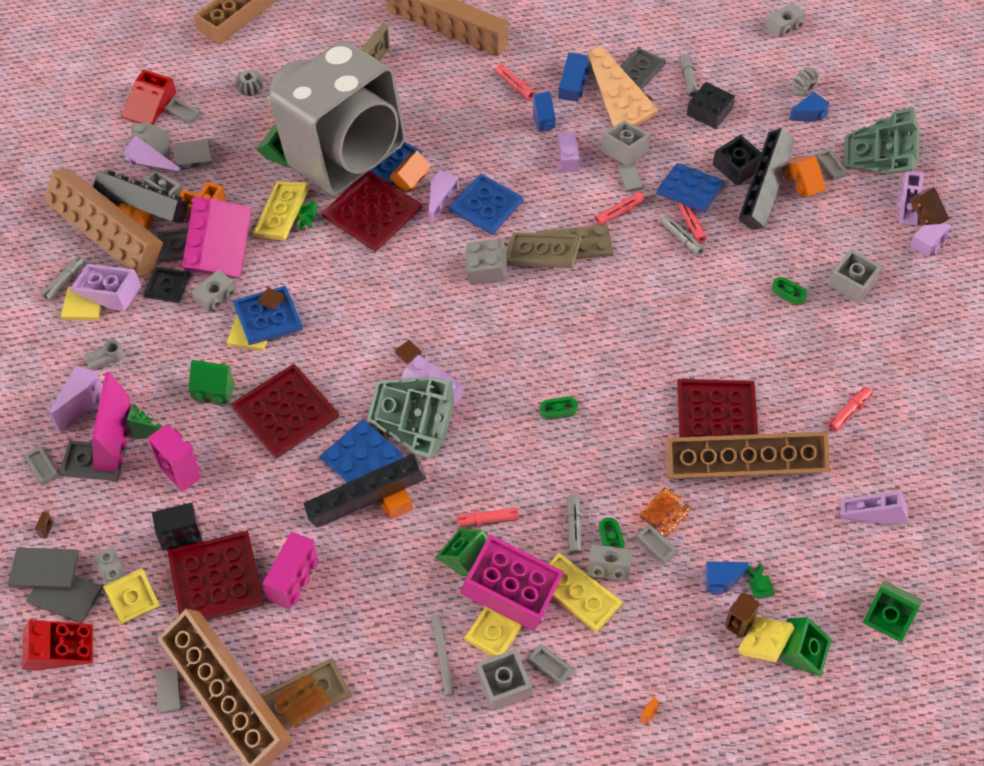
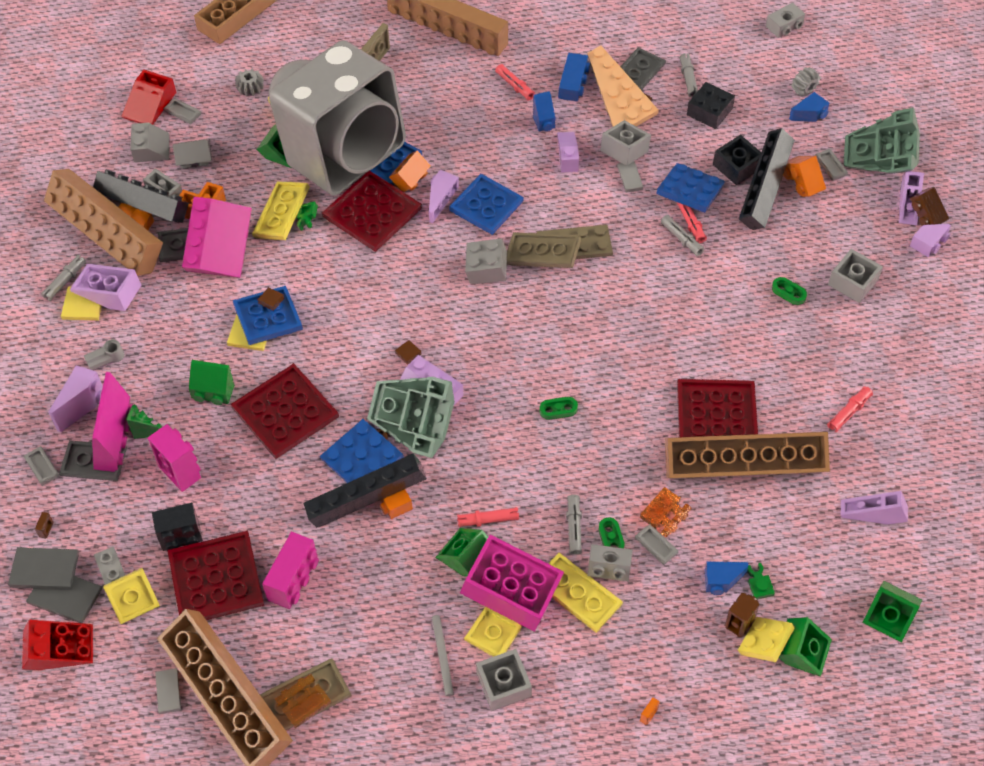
(141, 153): lavender slope -> none
(167, 284): black tile -> none
(213, 291): light grey brick -> none
(550, 665): light grey tile -> none
(635, 199): coral pin -> none

